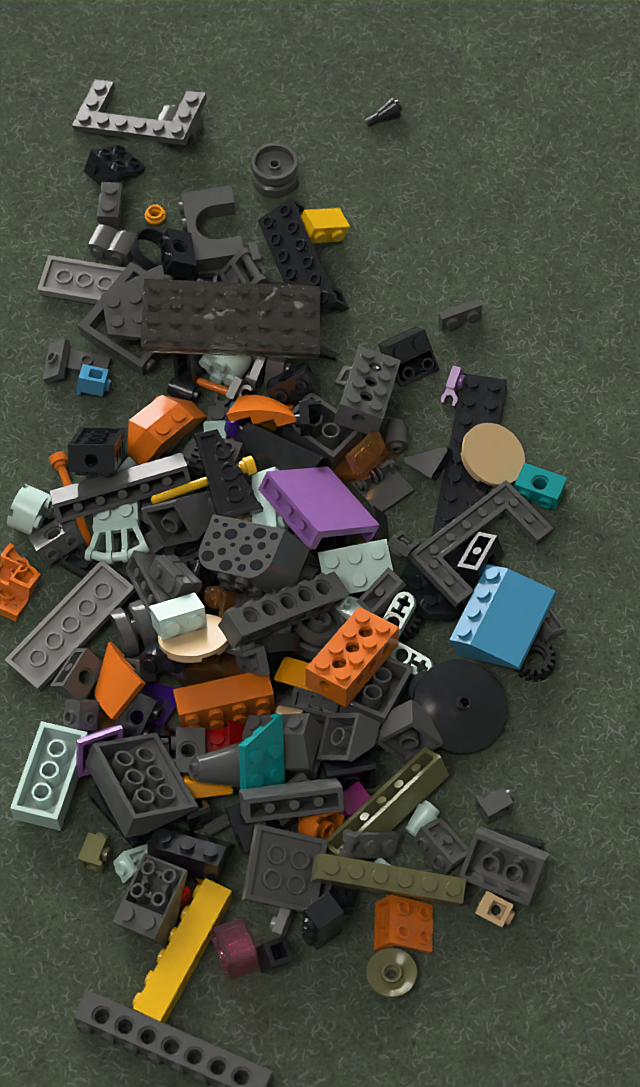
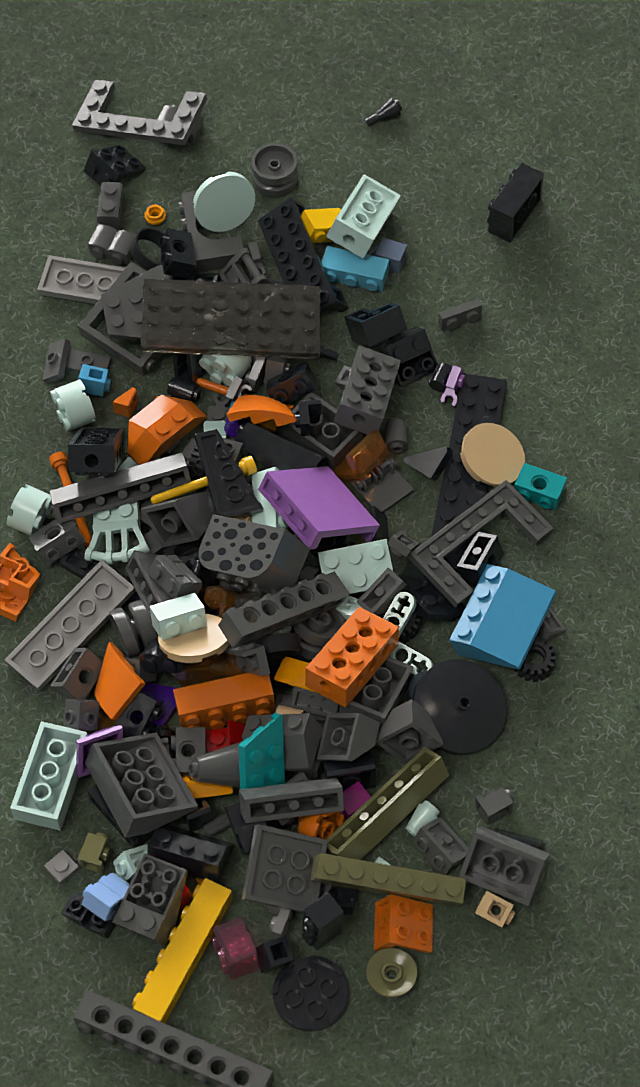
(61, 867): none -> light grey plate
(73, 405): none -> light aqua brick
(84, 917): none -> black slope
(105, 896): none -> light blue brick
(126, 403): none -> orange slope
(224, 202): none -> light aqua tile
(310, 993): none -> black tile
(354, 270): none -> medium azure brick
(369, 844): dark grey plate -> none
(372, 221): none -> light aqua brick
(377, 325): none -> black brick
(394, 251): none -> sand blue brick
(440, 377): none -> black piece
(515, 202): none -> black brick

